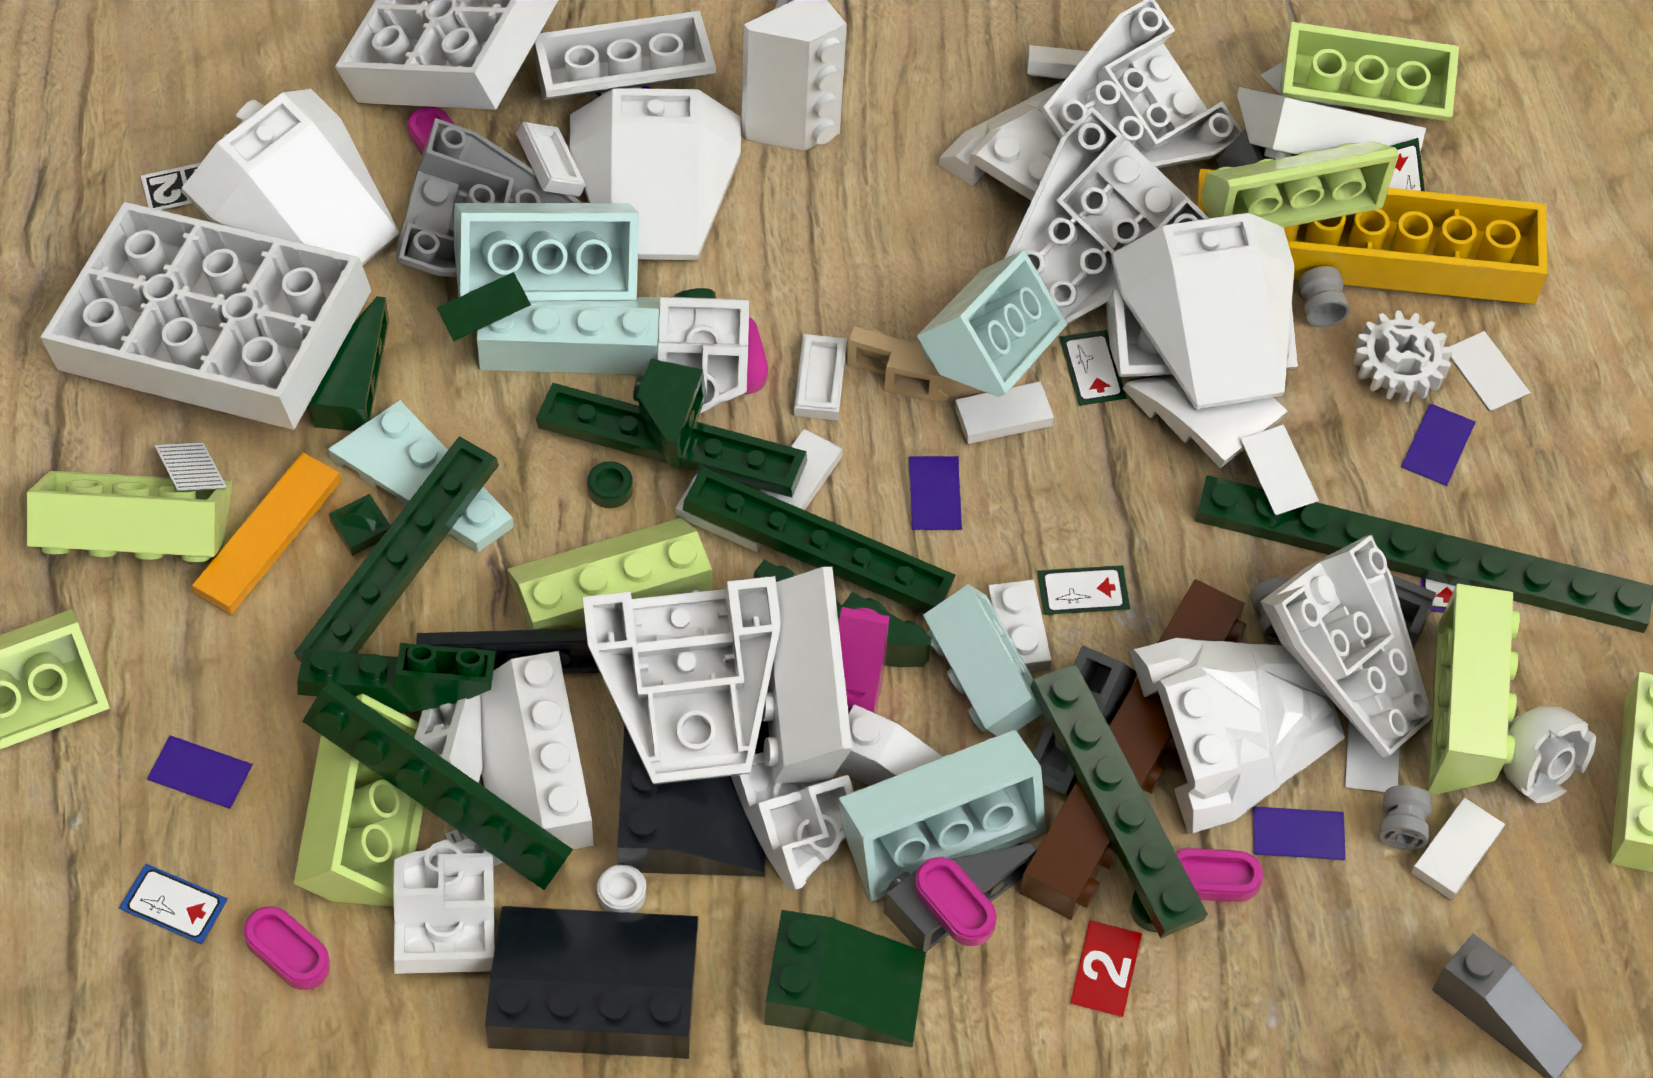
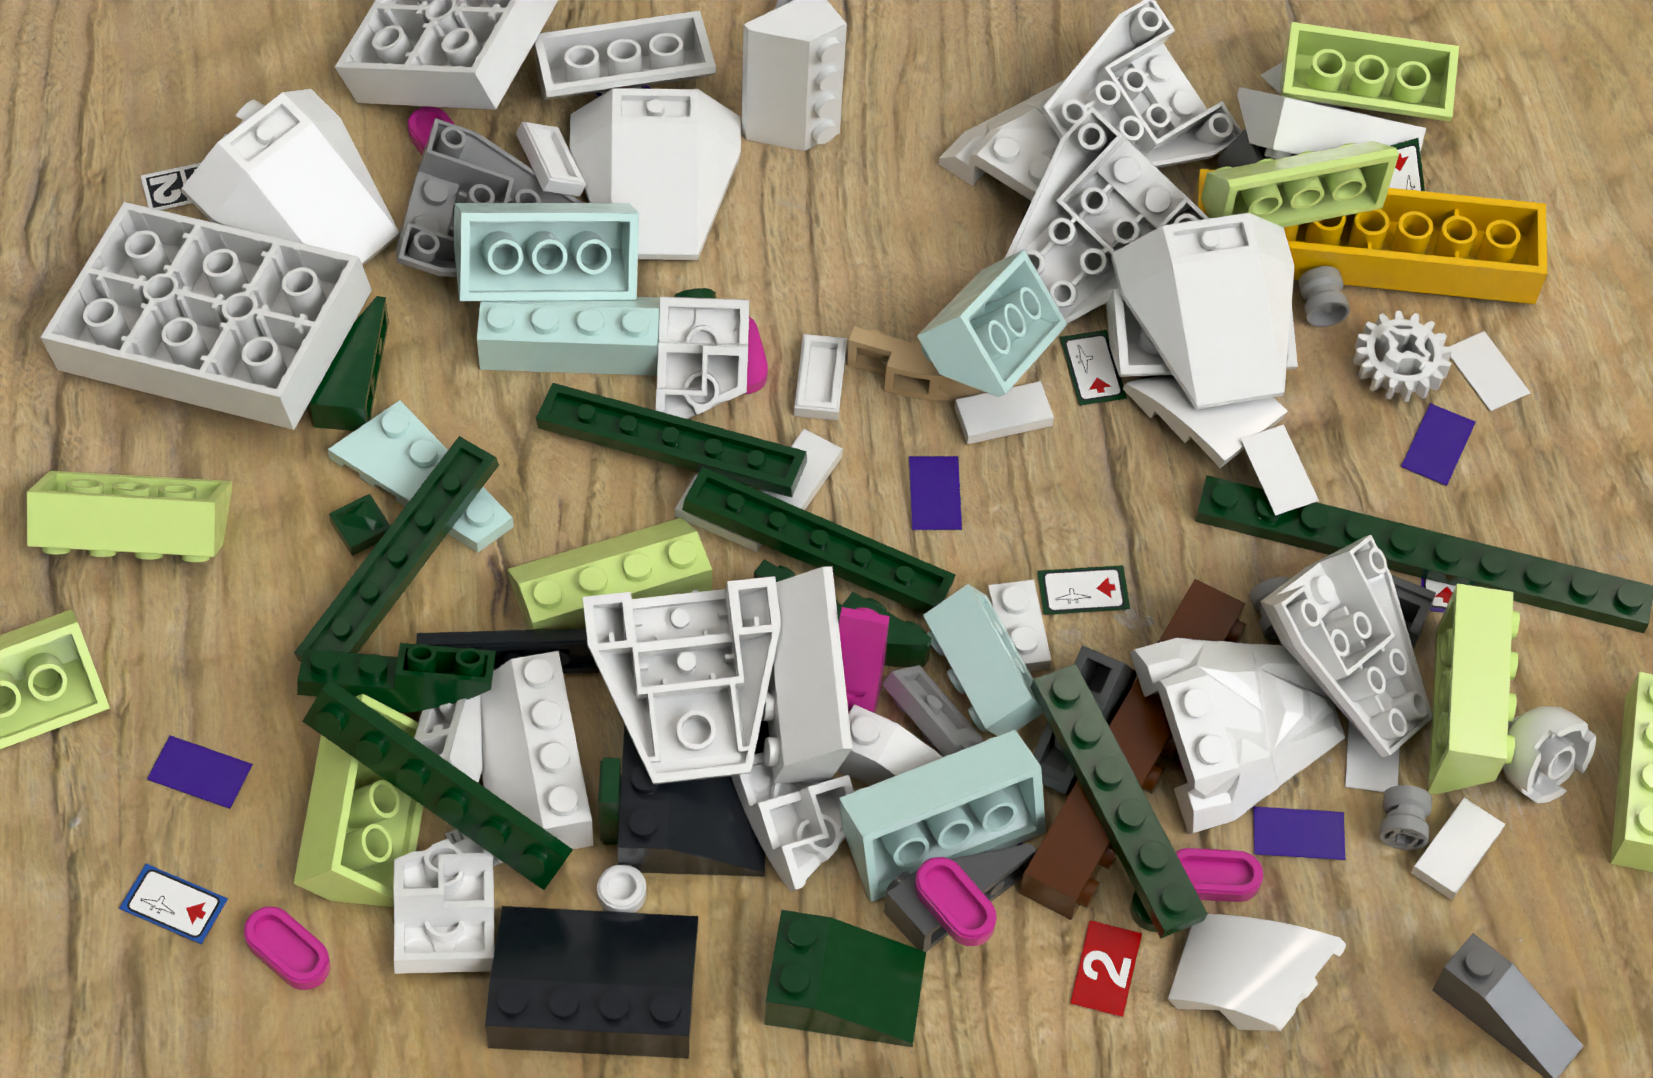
(190, 466): white sticker -> none
(266, 533): light orange tile -> none
(483, 306): dark green sticker -> none
(609, 800): none -> dark green tile
(610, 484): dark green tile -> none
(670, 405): dark green slope -> none
(931, 710): none -> light grey hinge
(1053, 61): white tile -> none
(1250, 969): none -> white slope

